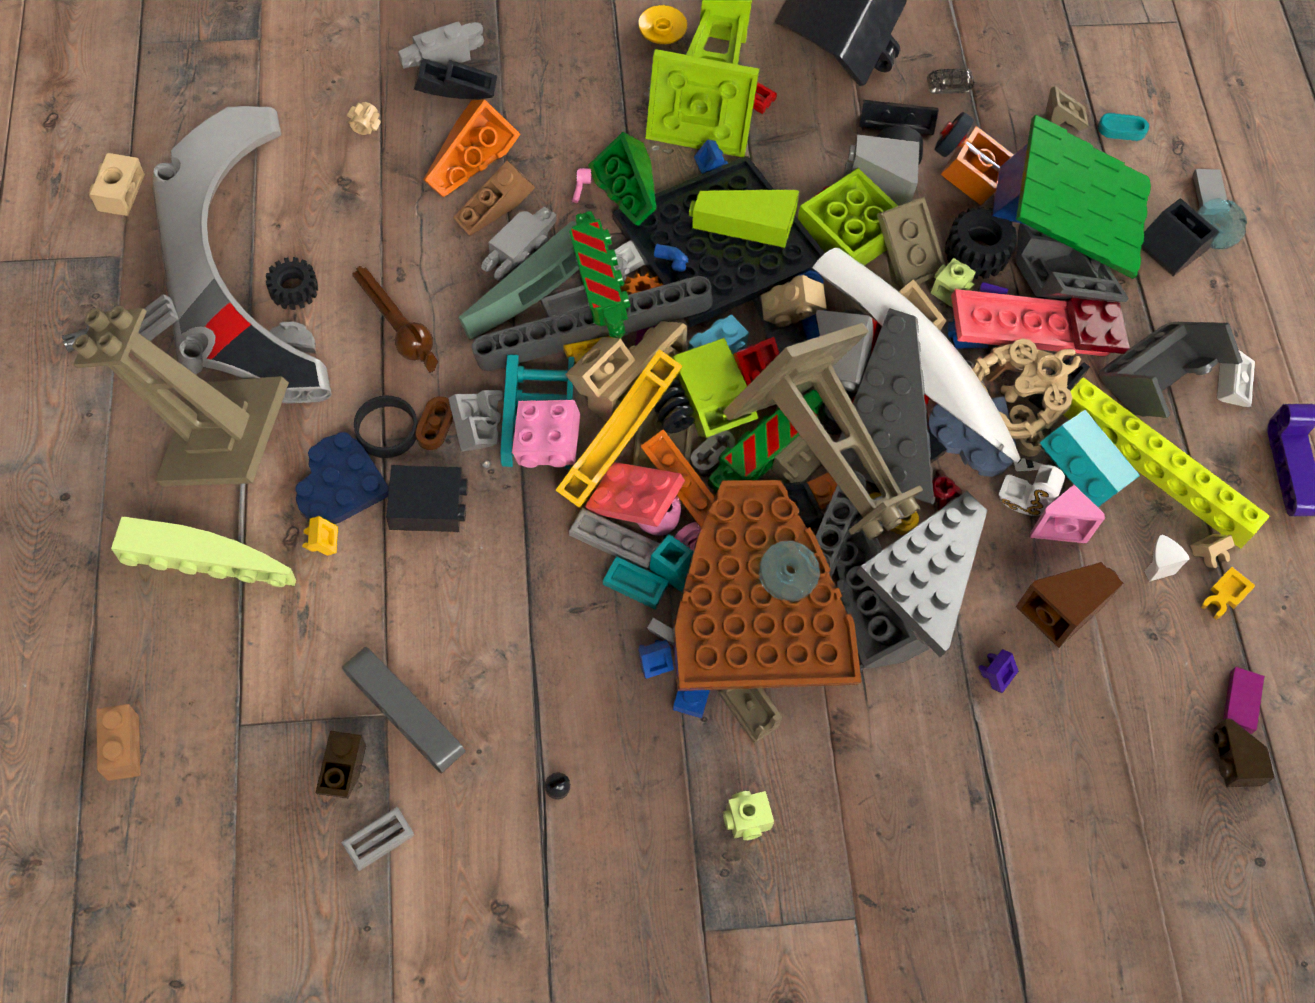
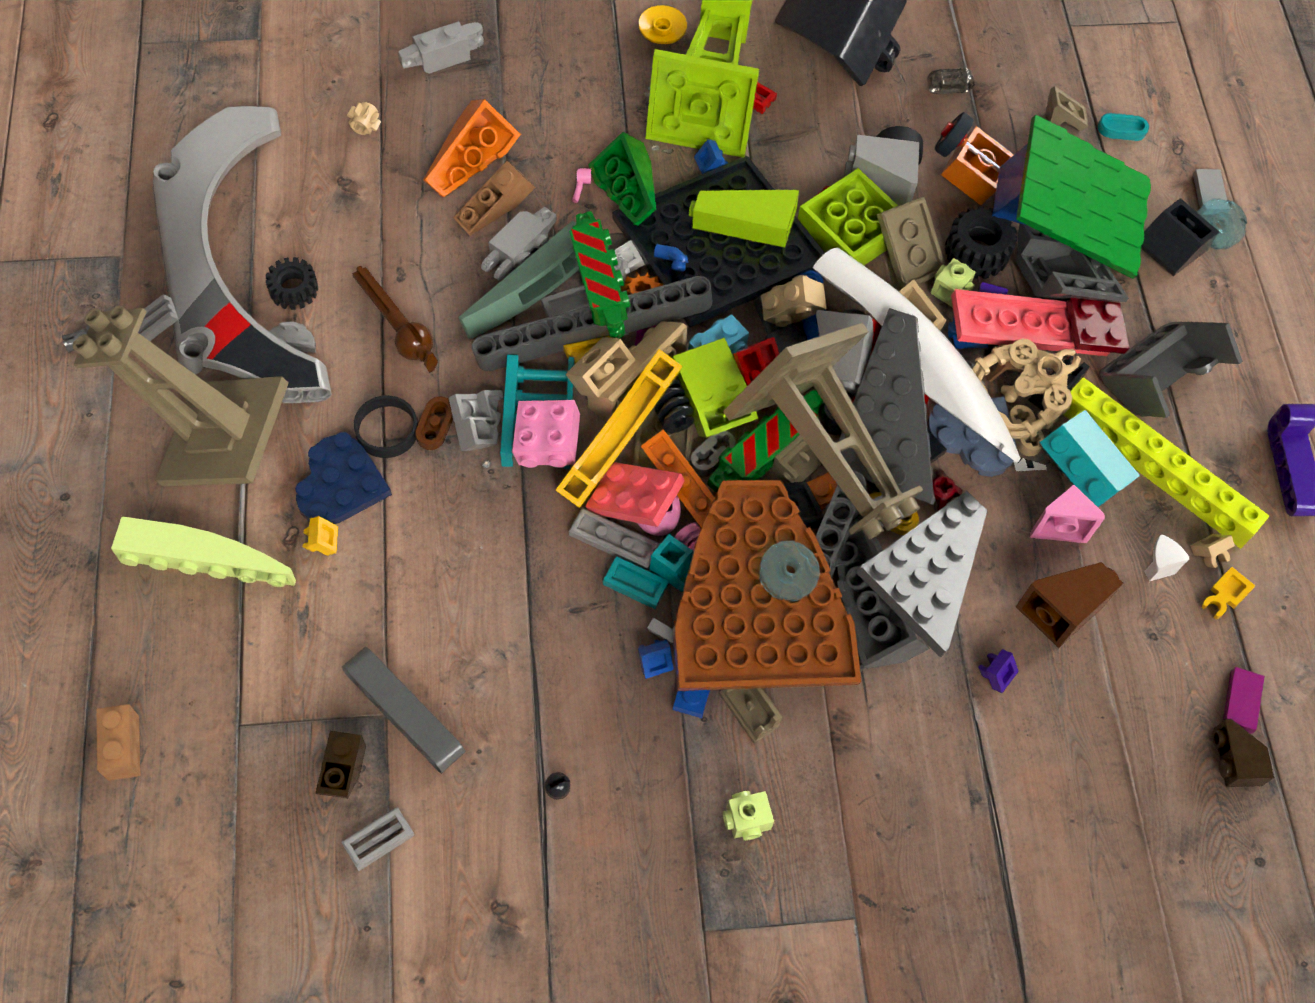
(116, 184): tan brick -> none
(426, 498): black brick -> none
(454, 80): black slope -> none
(888, 114): black plate -> none
(1034, 498): white animal -> none
(1236, 382): white slope -> none

